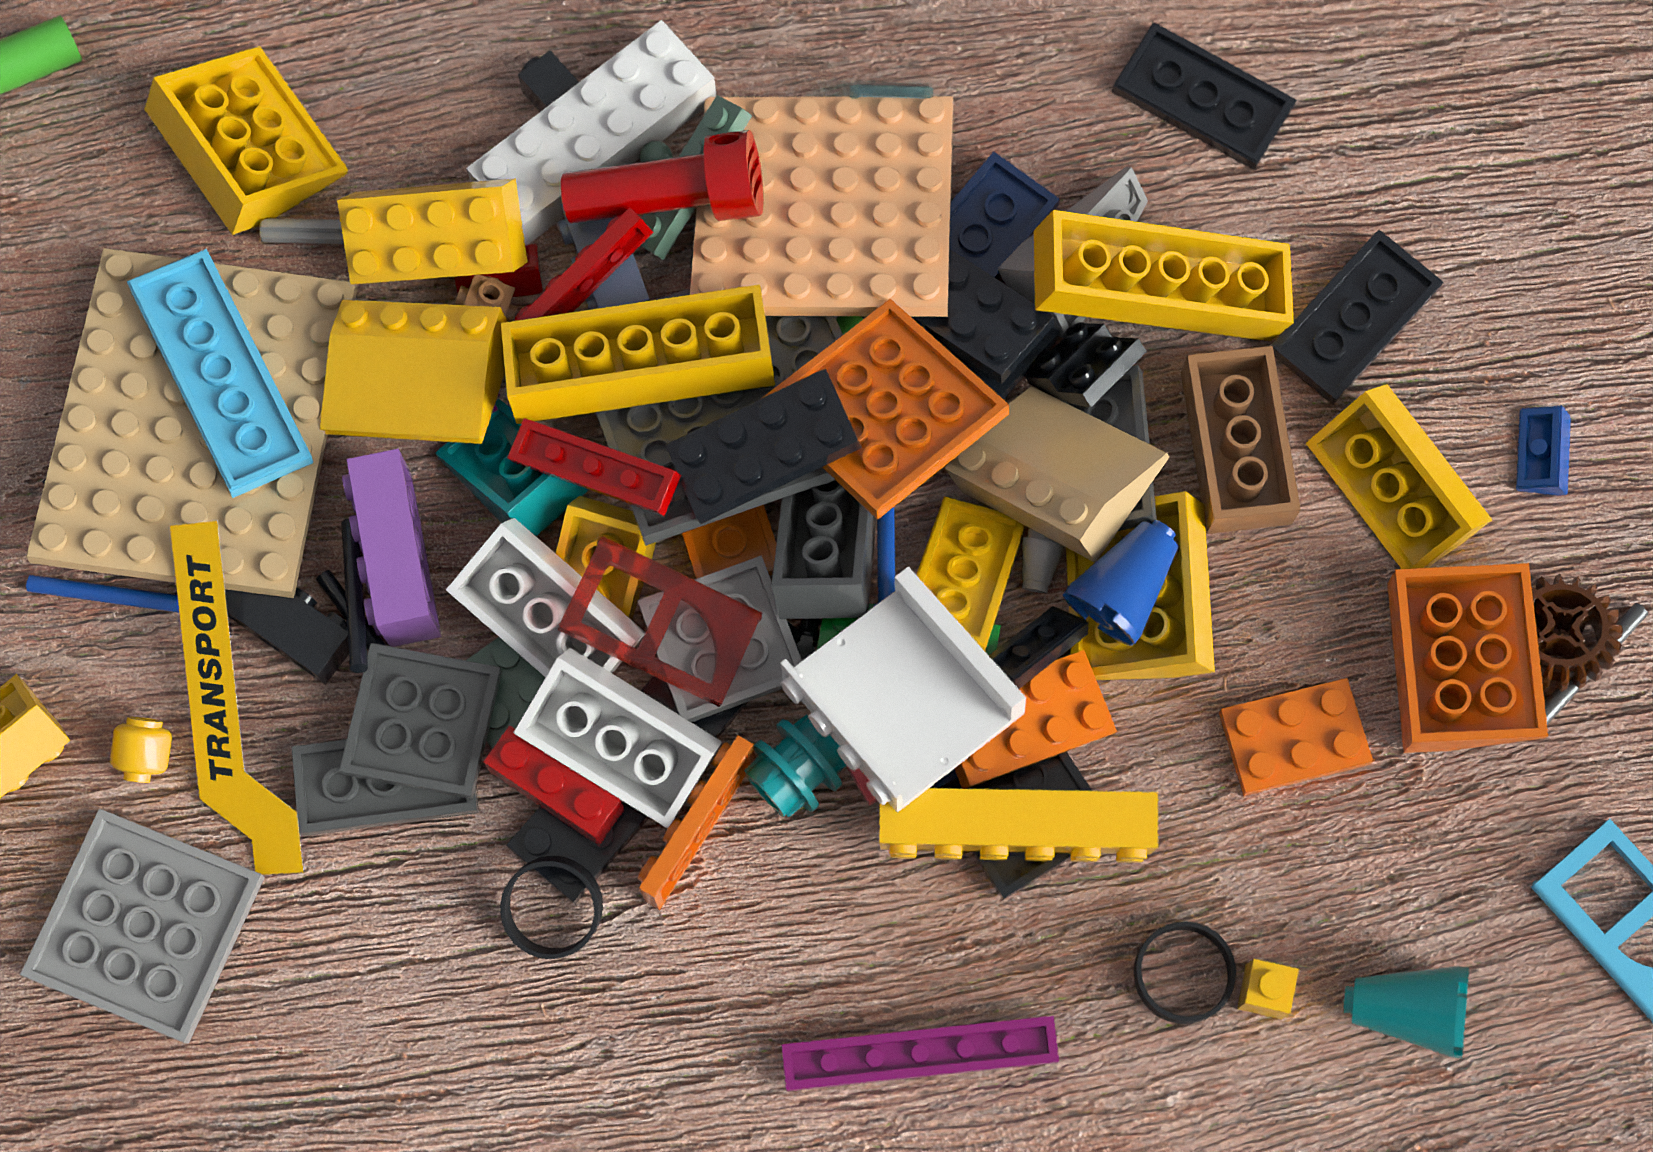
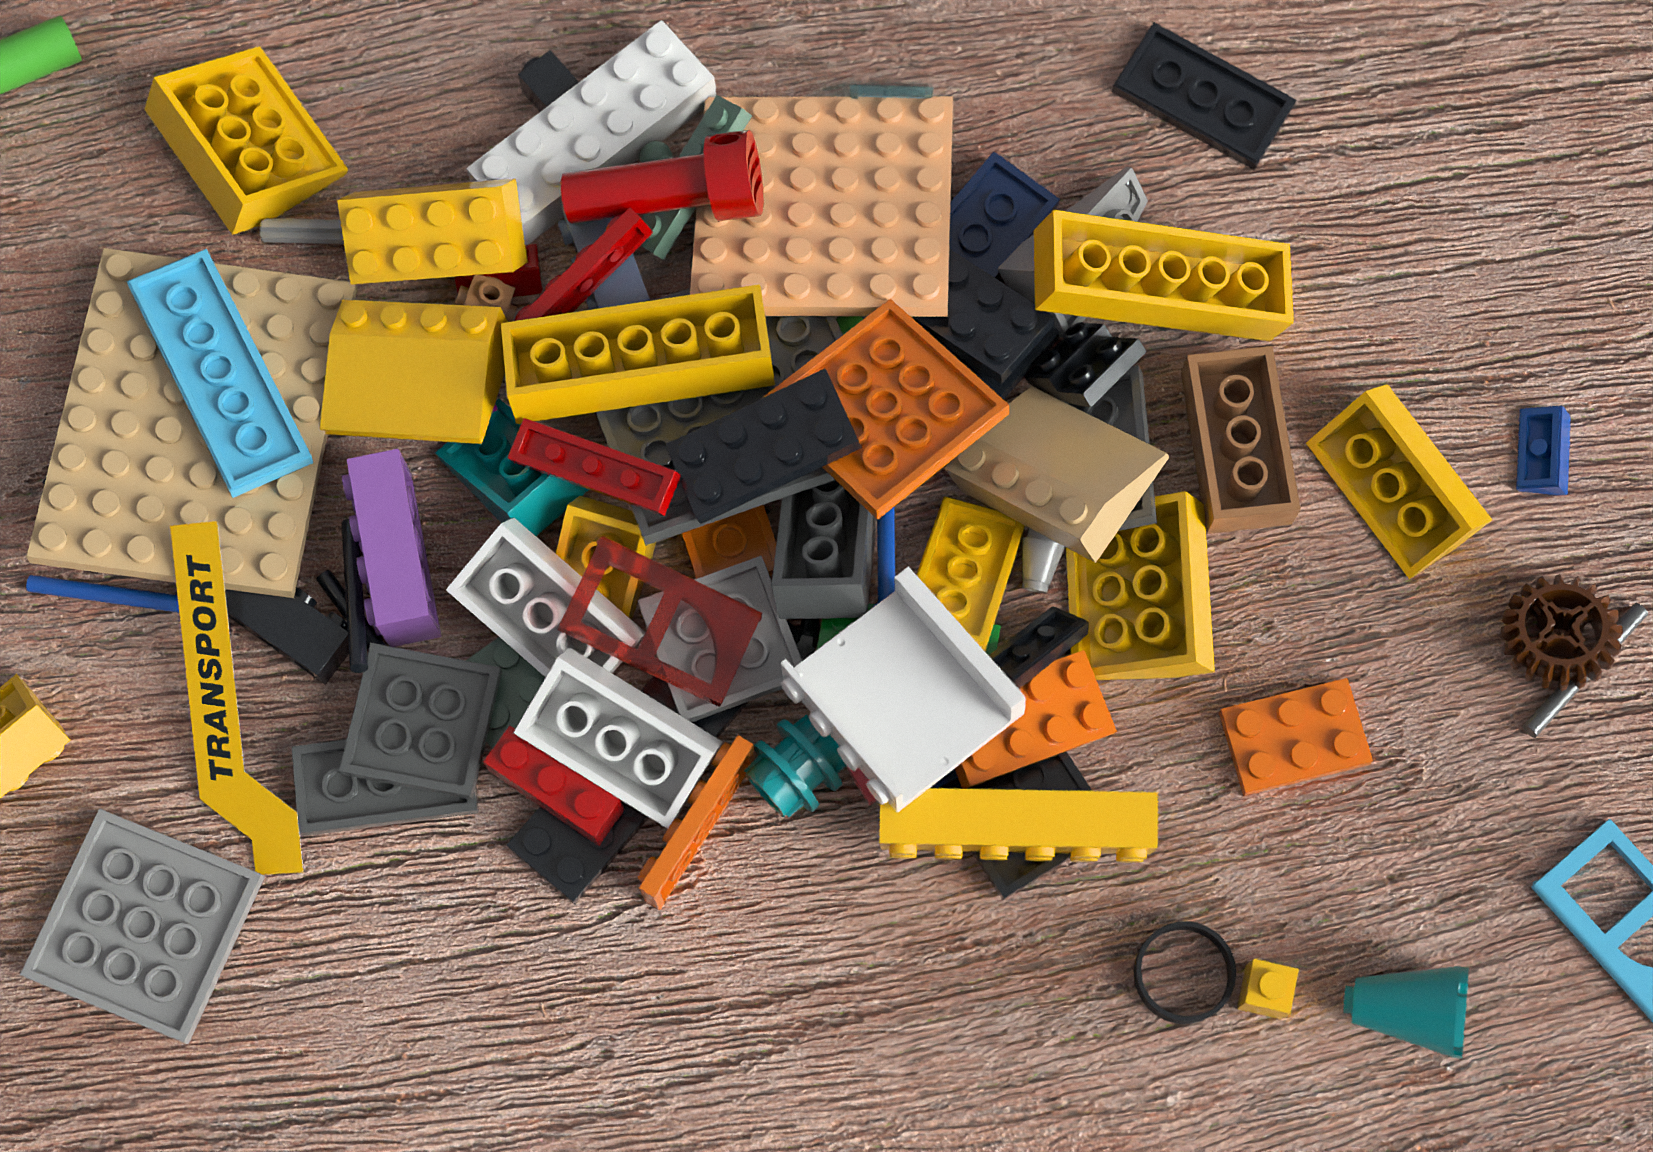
(140, 748): yellow head -> none
(524, 943): black tyre -> none
(920, 1053): magenta plate -> none
(1125, 582): blue cone -> none
(1356, 316): black plate -> none
(1466, 657): orange slope -> none

